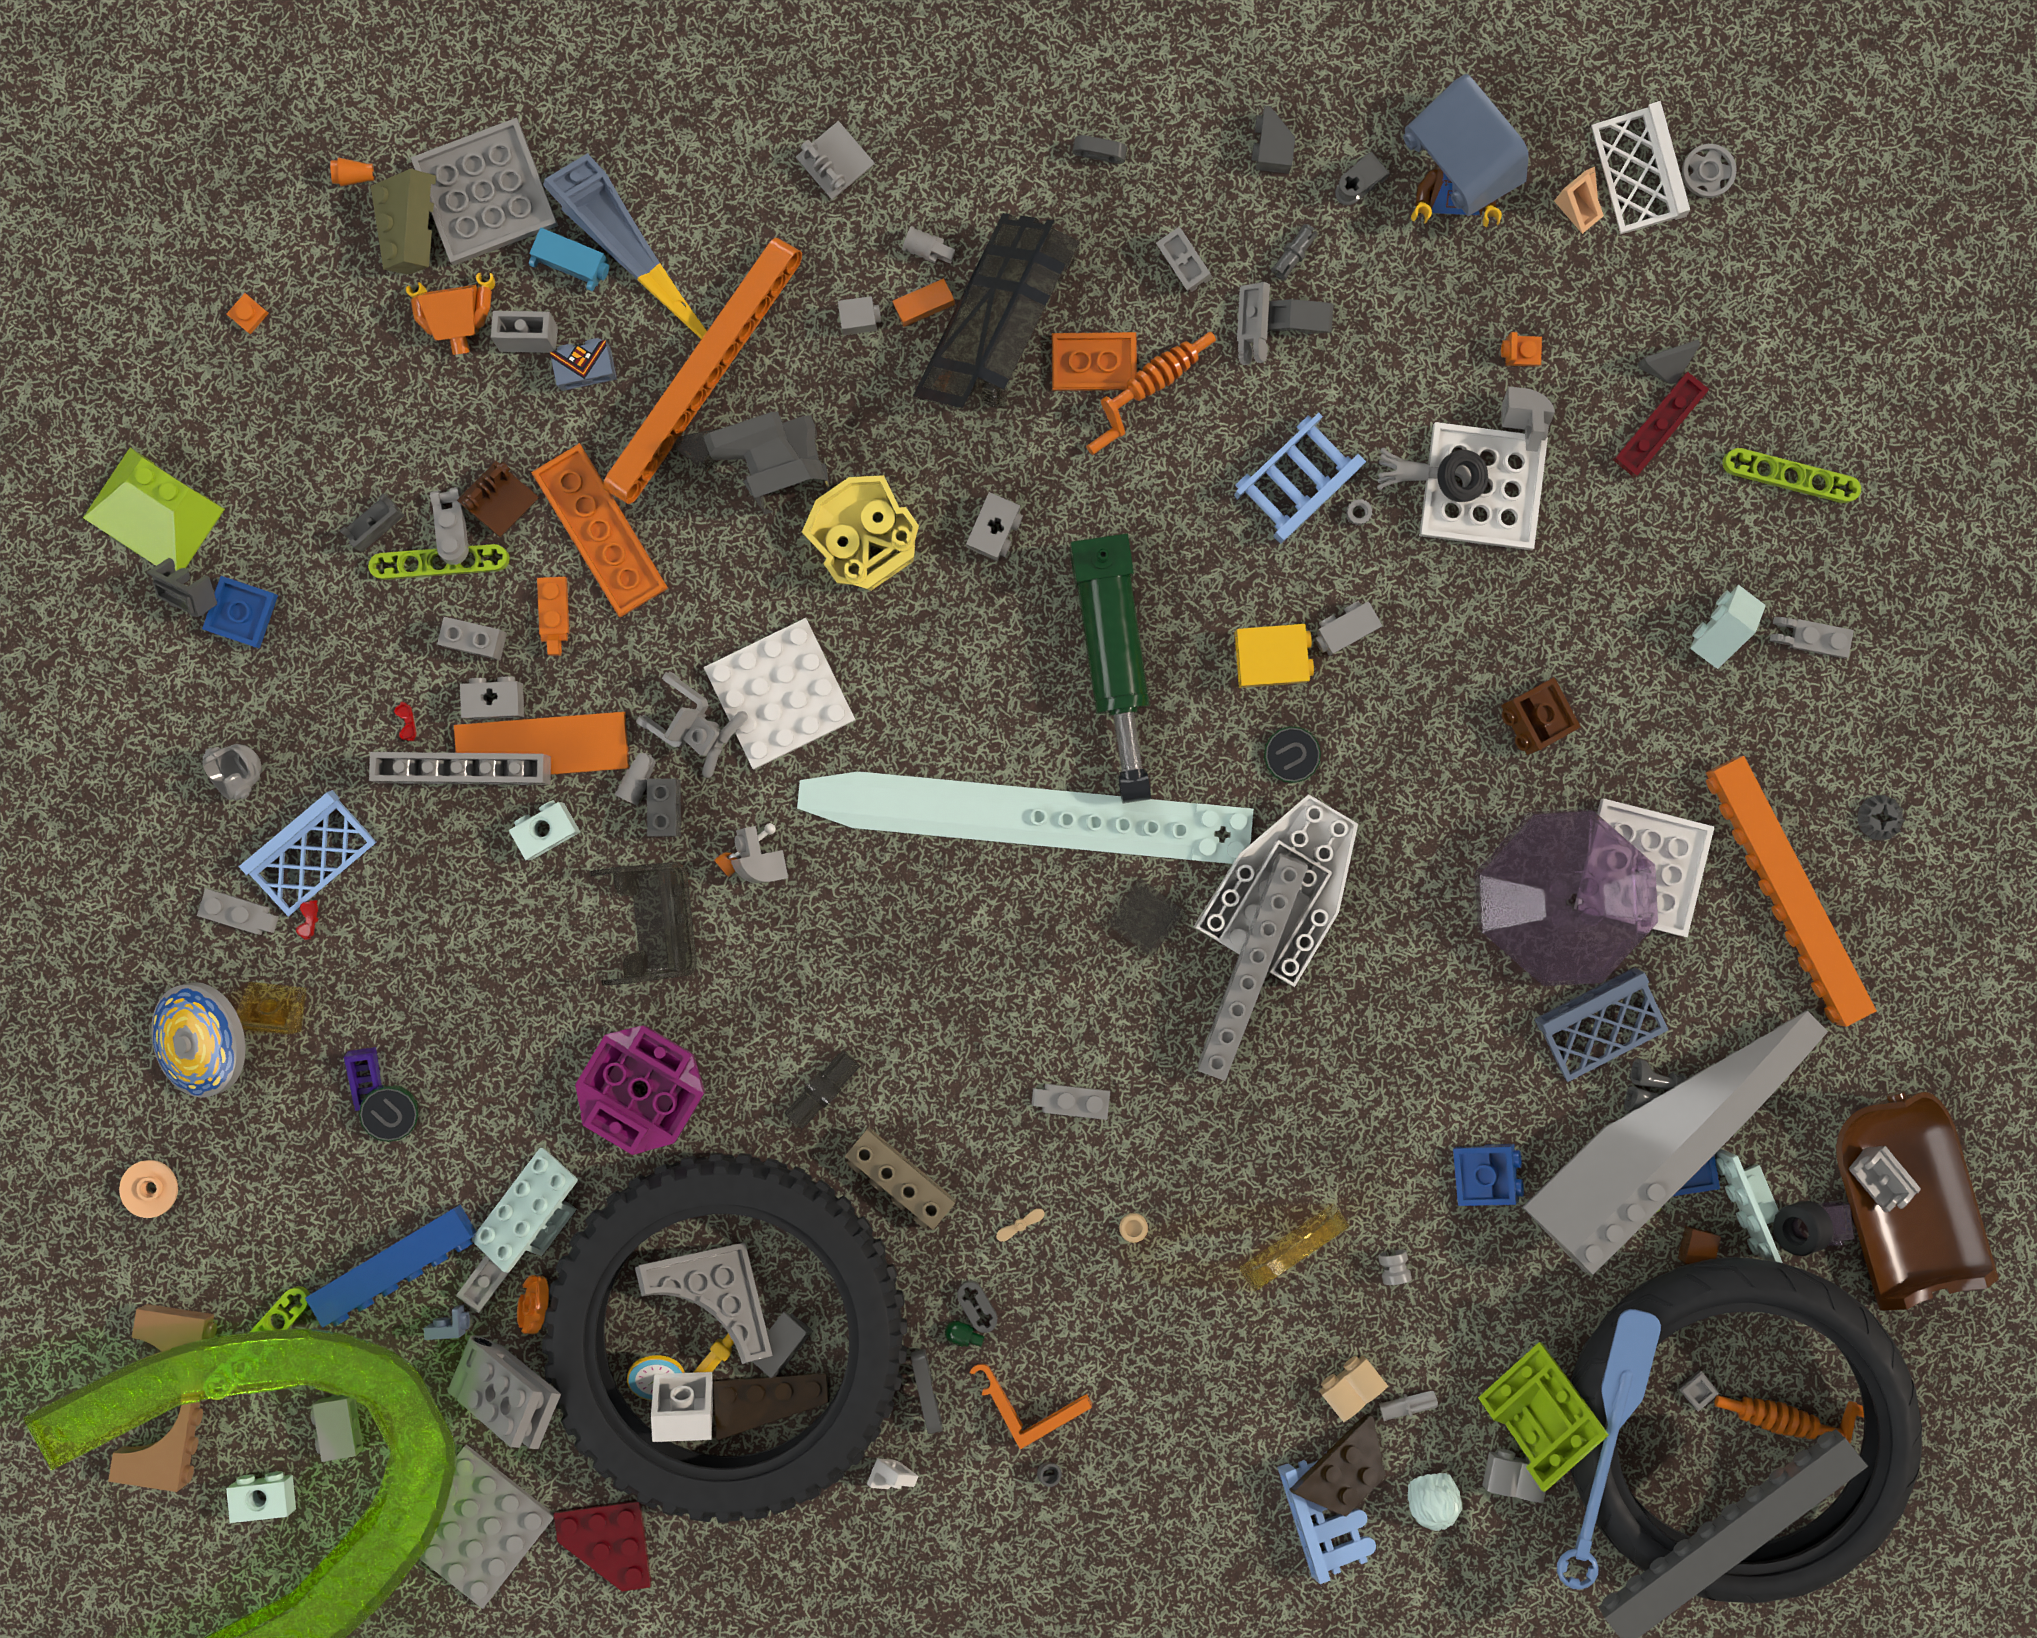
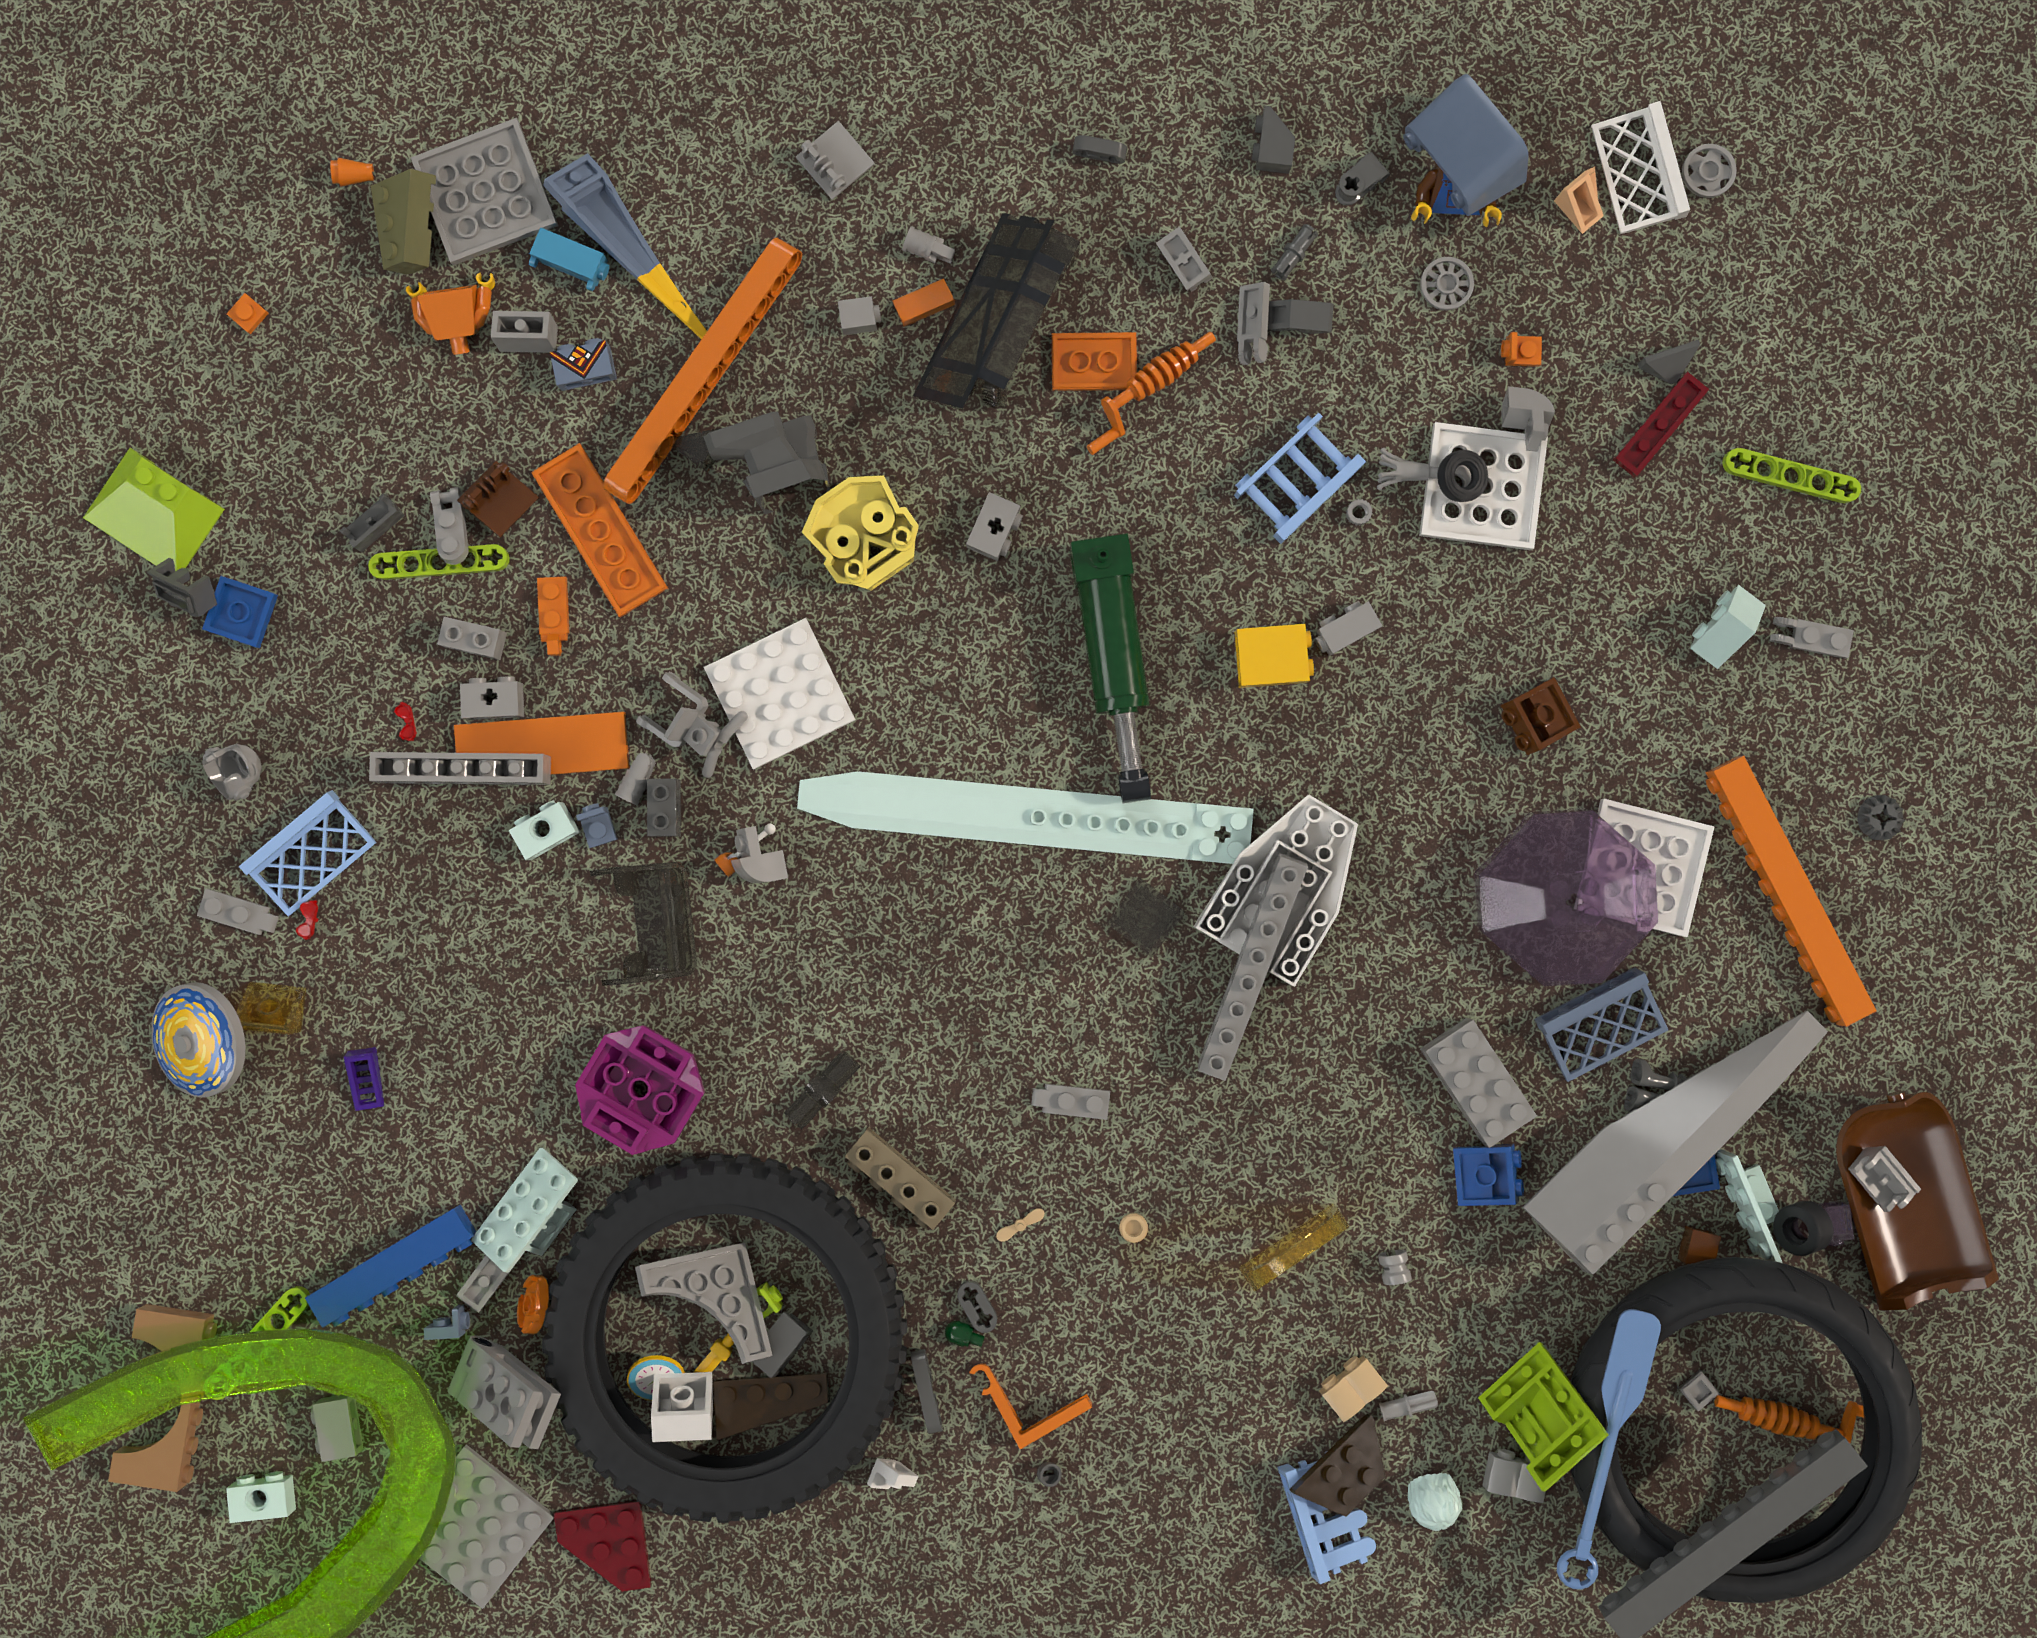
(135, 1190): light nougat dish -> none
(389, 1113): black tile -> none
(597, 825): none -> sand blue bracket
(772, 1296): none -> lime bracket
(1292, 754): black tile -> none
(1447, 283): none -> light grey wheel
(1478, 1082): none -> light grey brick

